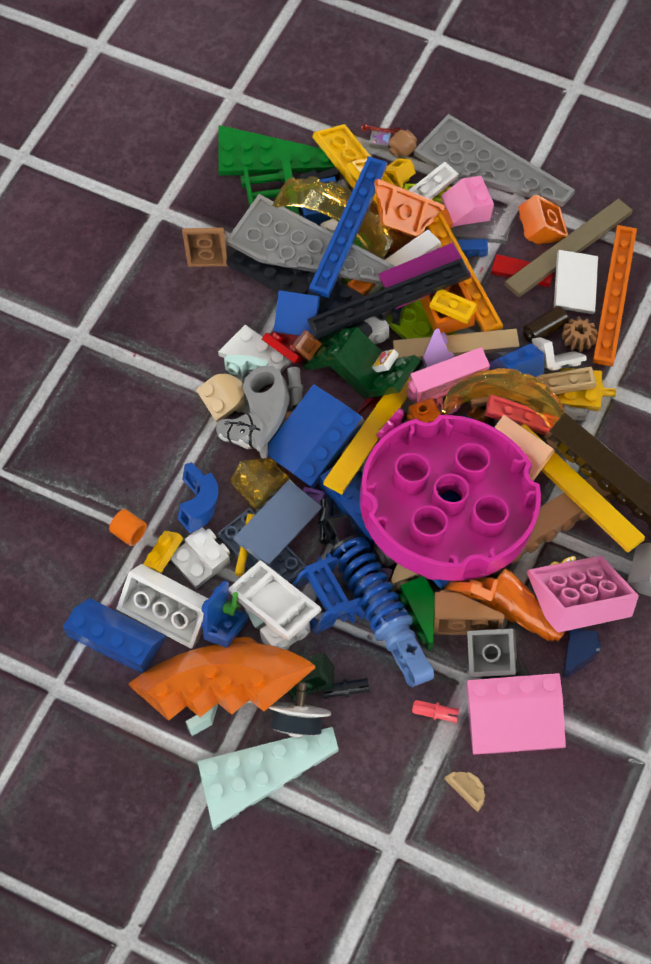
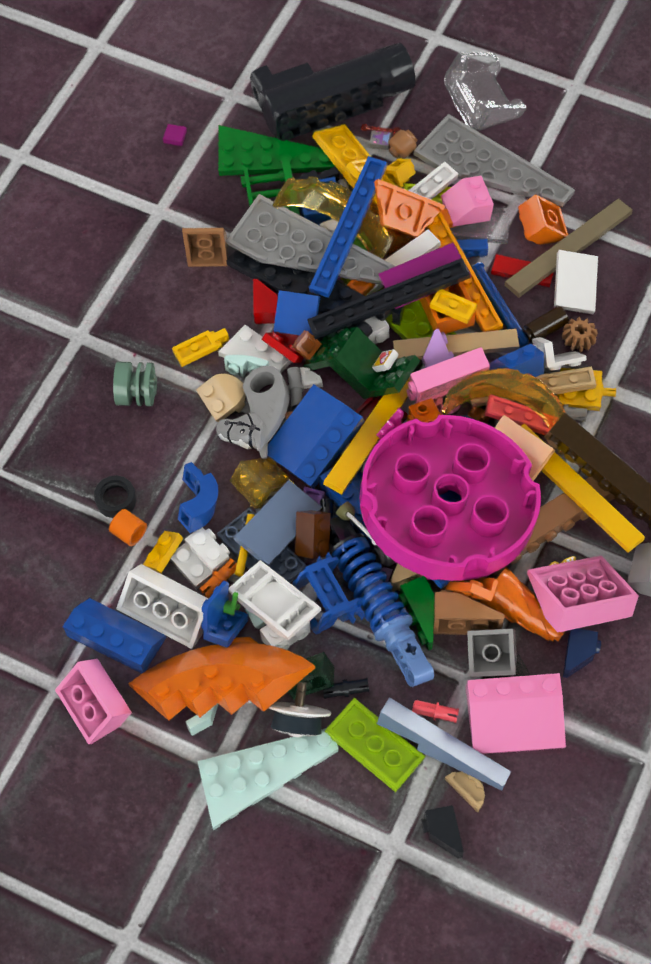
(92, 700): none -> bright pink slope
(114, 482): none -> black tyre
(136, 384): none -> sand green wheel
(174, 134): none -> magenta tile
(200, 346): none -> yellow hinge
(218, 577): none -> orange pin
(263, 303): none -> red slope
(309, 100): none -> black piece
(309, 378): none -> white tile
(312, 534): none -> reddish brown brick
(347, 512): none -> hinge
(374, 746): none -> lime tile
(441, 745): none -> slope
(443, 829): none -> black slope
(477, 93): none -> clear windscreen
(498, 303): none -> blue axle
(614, 296): orange plate -> none

